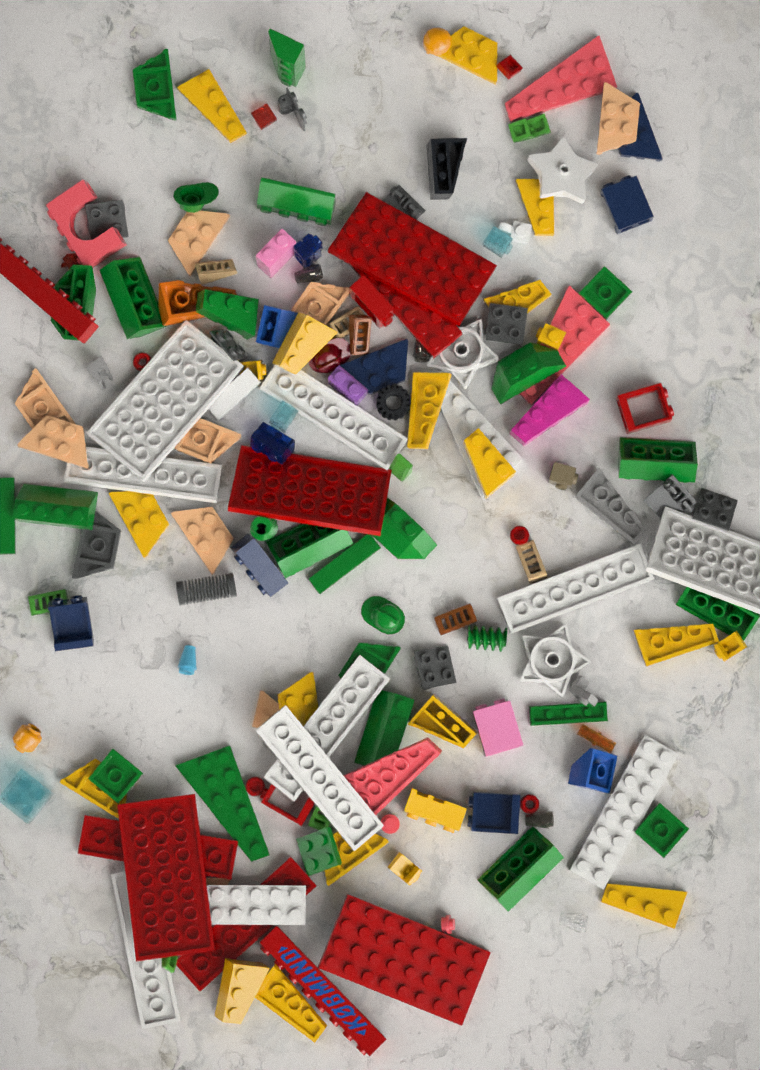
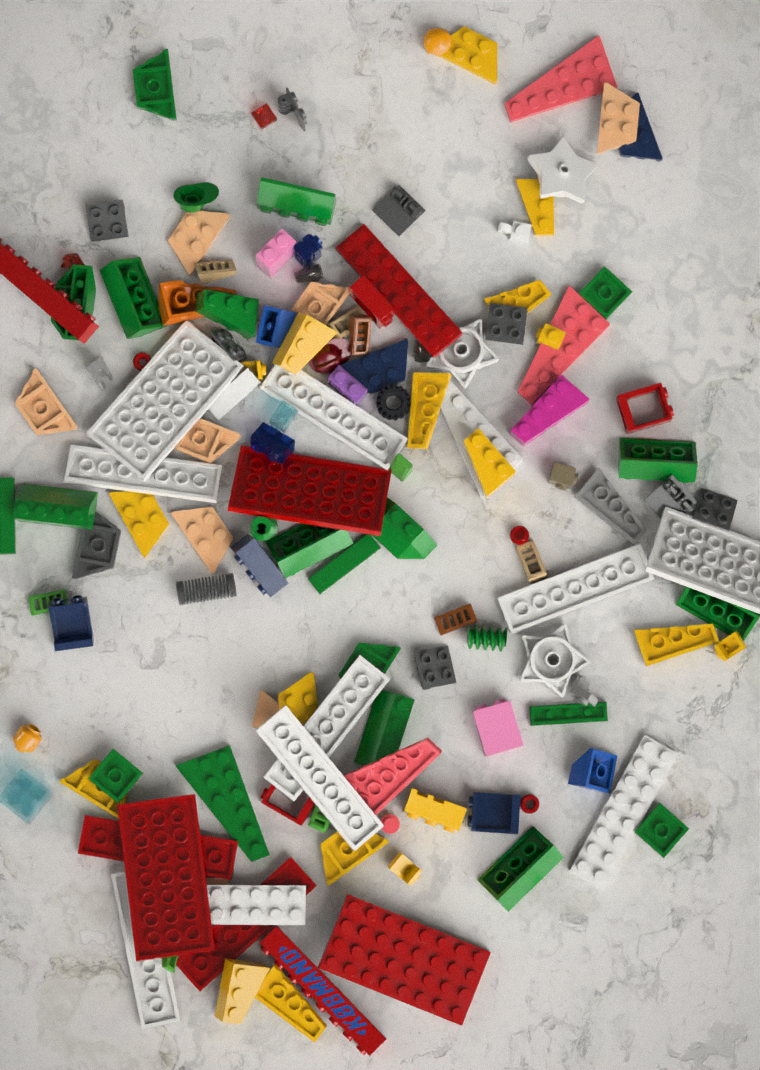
(57, 440): light nougat wing -> none
(64, 210): coral arch -> none
(187, 662): medium azure cone -> none
(210, 100): yellow wing -> none
(255, 786): red plate -> none
(287, 57): green slope -> none
(319, 851): green plate -> none
(383, 615): green piece -> none
(412, 258): red plate -> none
(443, 722): yellow wedge -> none
(444, 160): black wedge -> none
(447, 924): coral plate -> none
(498, 242): clear light blue brick -> none
(509, 67): red tile -> none
(524, 369): green wedge -> none
(529, 129): bright green slope -> none
(540, 819): clear smoke cone -> none
(596, 738): clear orange pin -> none
(627, 203): dark blue panel -> none
(650, 903): yellow wing -> none

